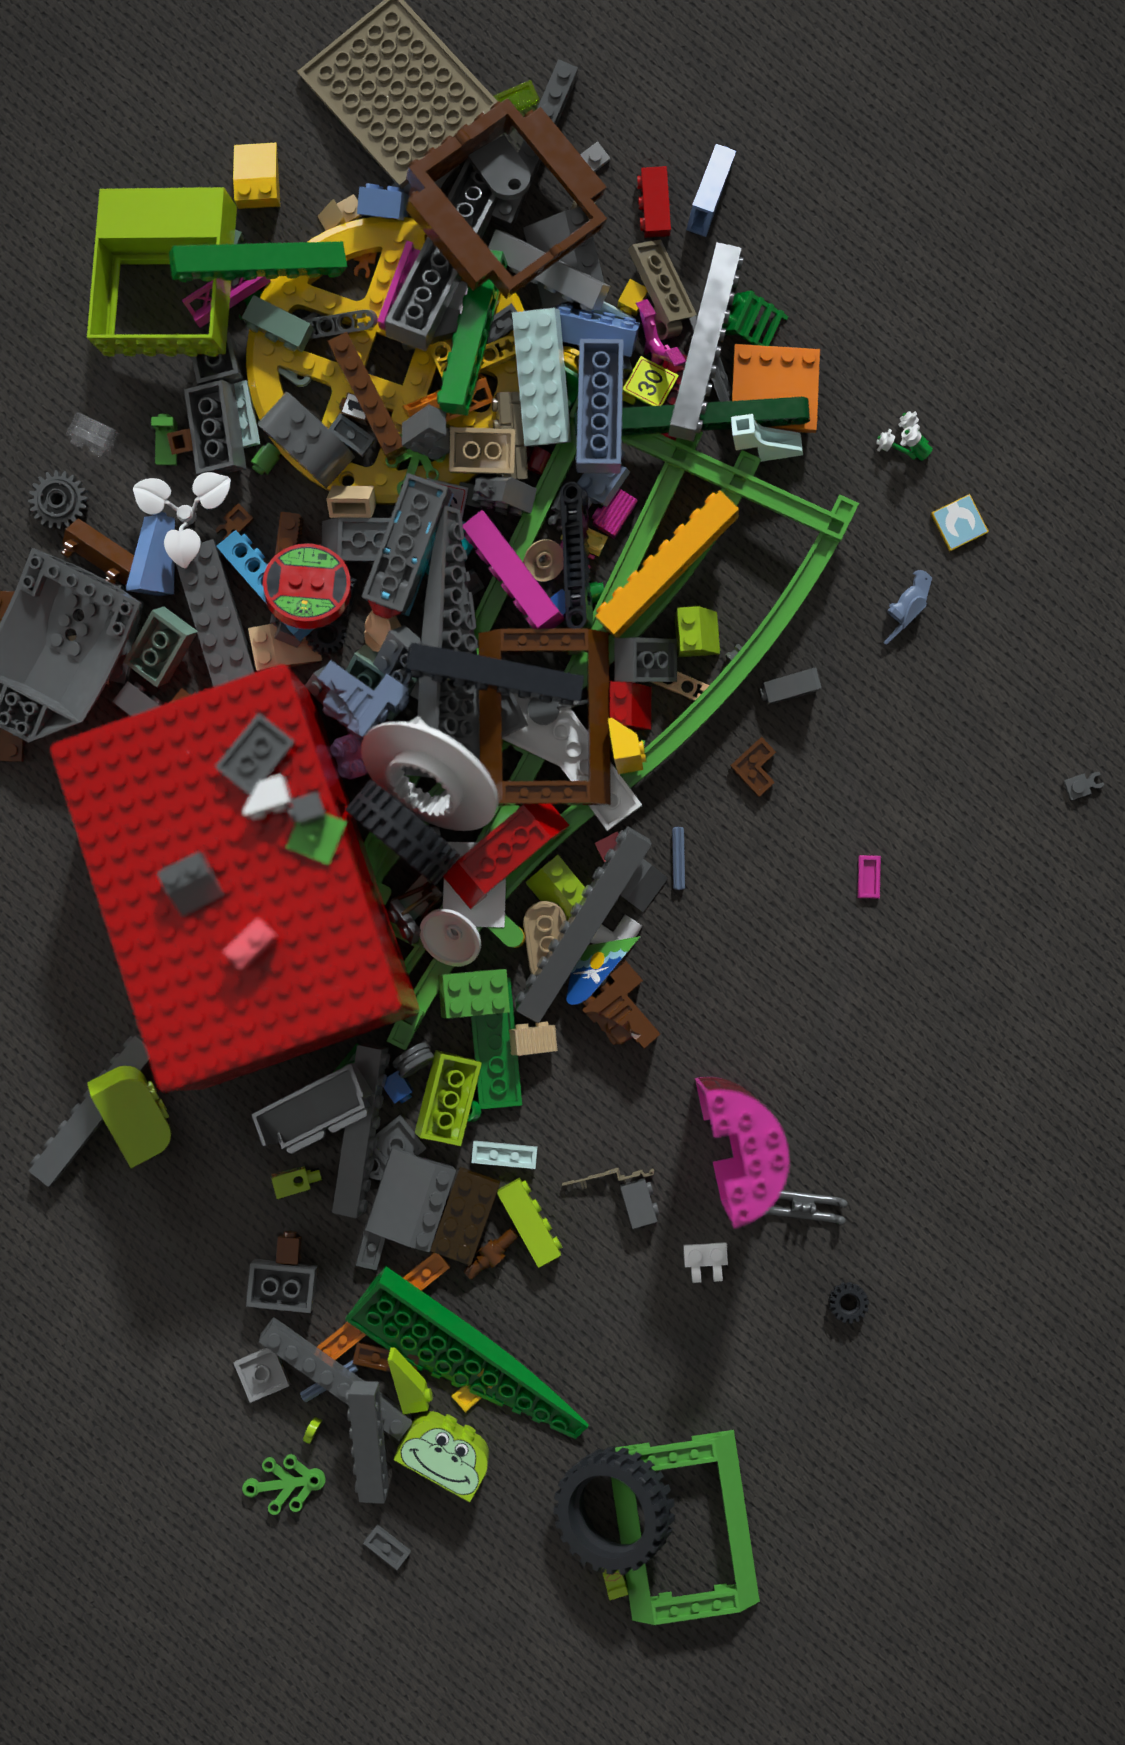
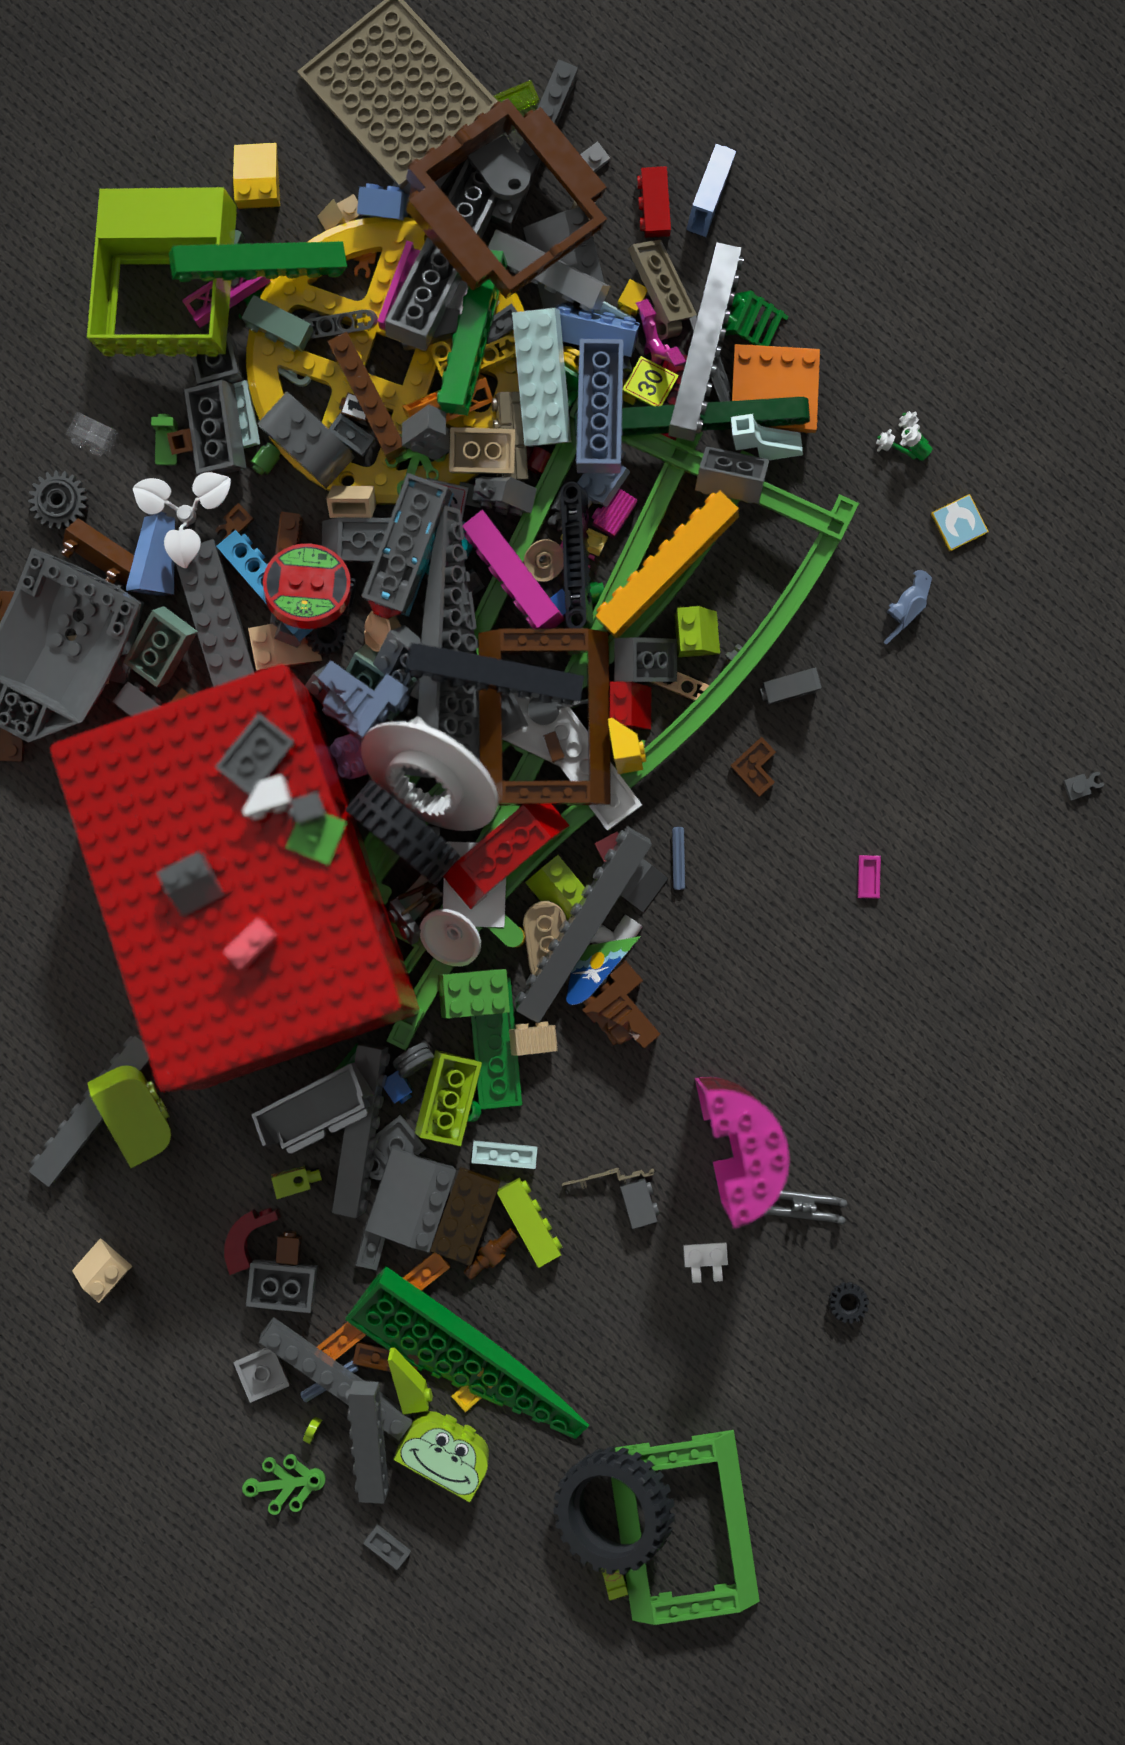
(100, 1270): none -> tan slope
(236, 1249): none -> dark red arch
(554, 746): none -> reddish brown piece
(733, 474): none -> dark grey slope

